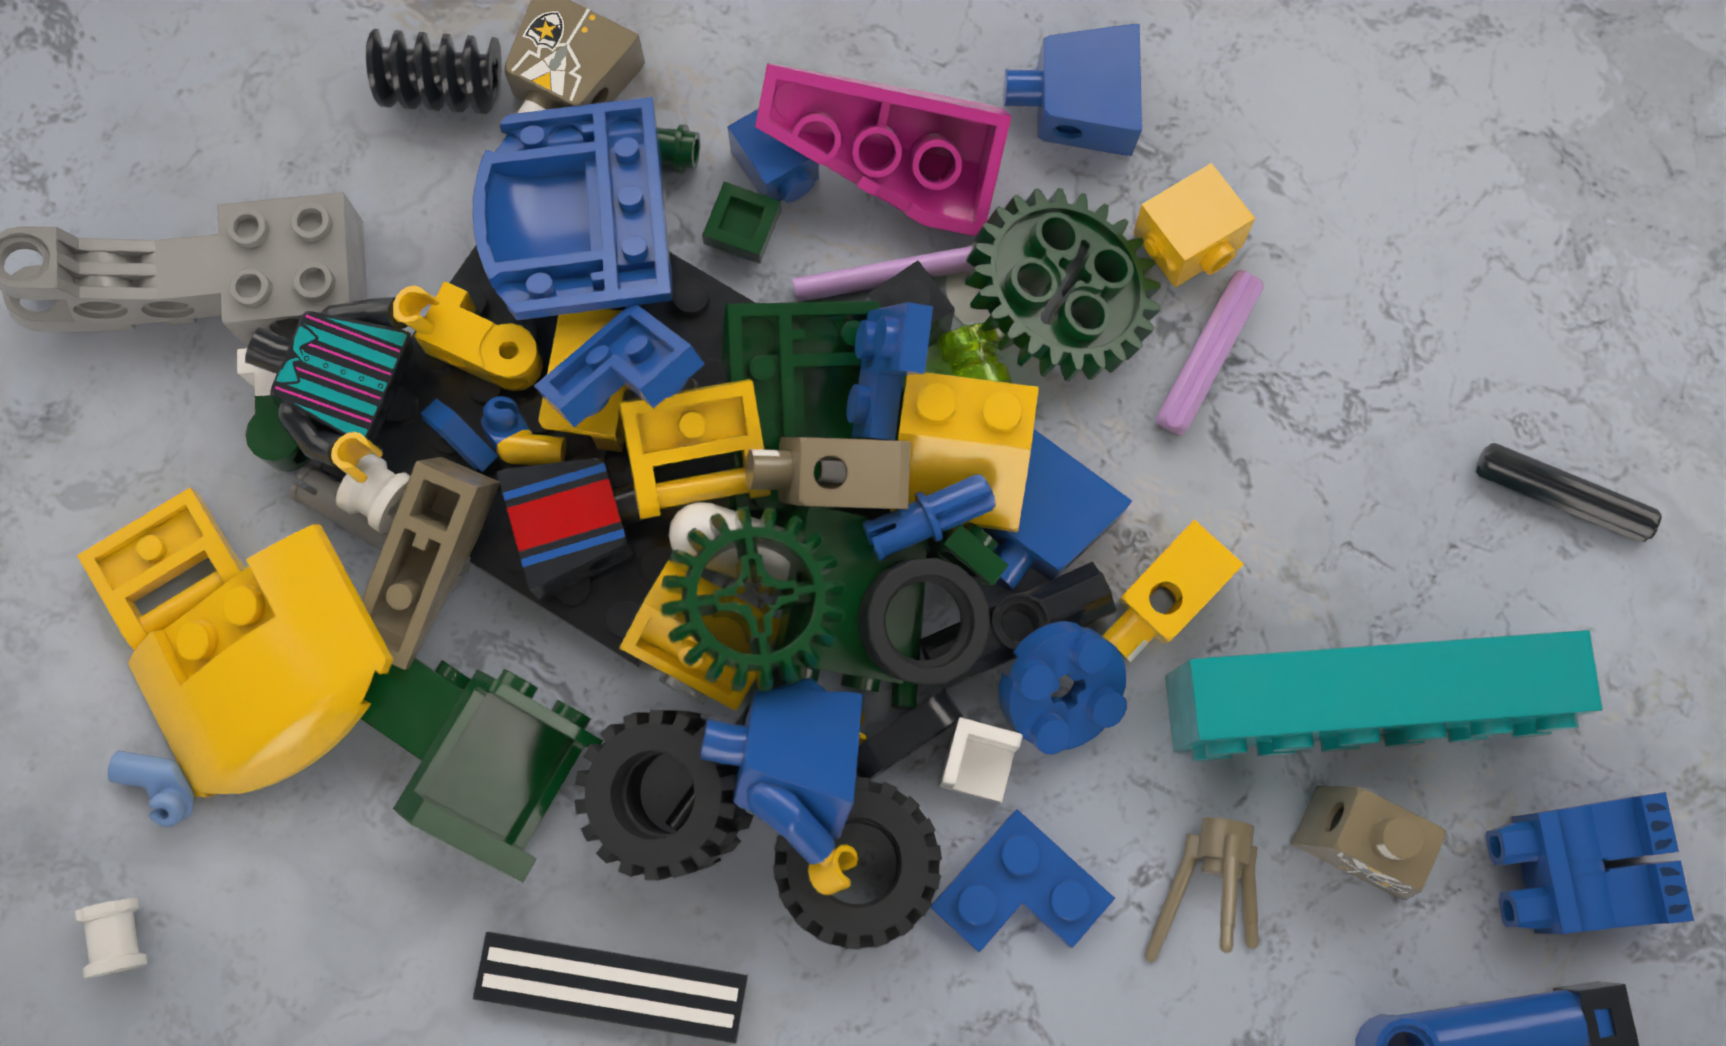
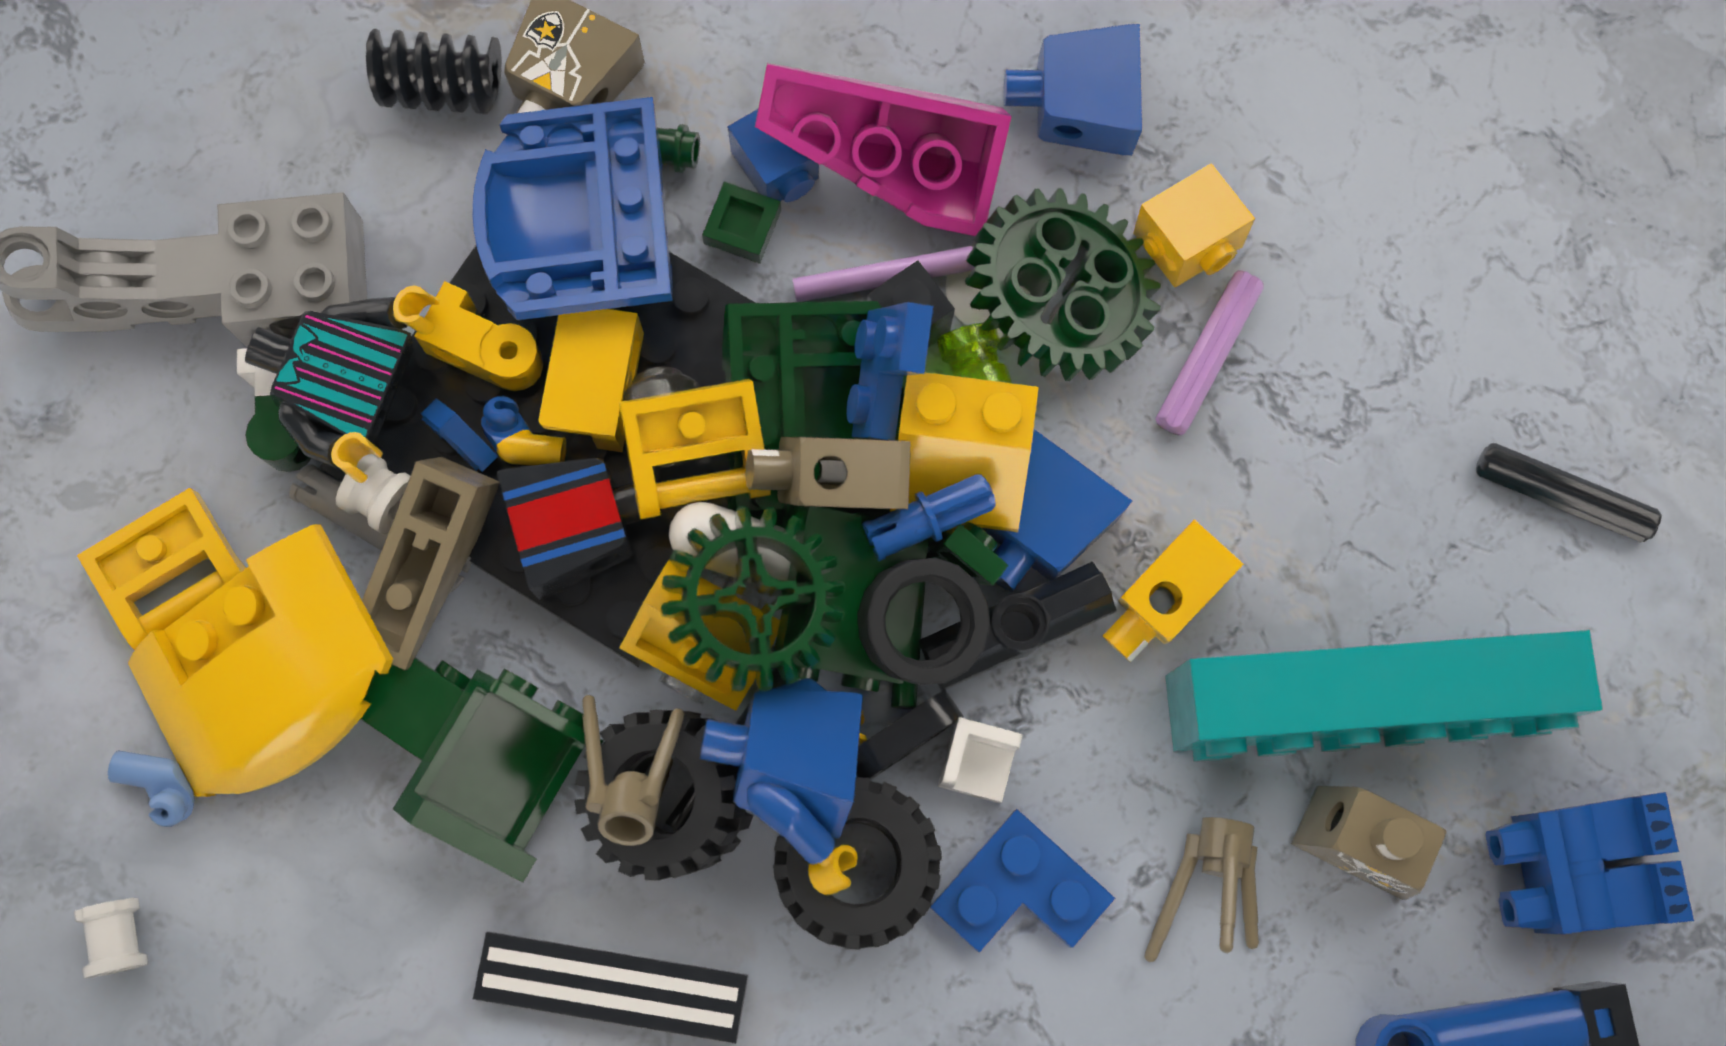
(628, 352): blue plate -> none
(632, 800): none -> dark tan plant
(1090, 704): blue plate -> none

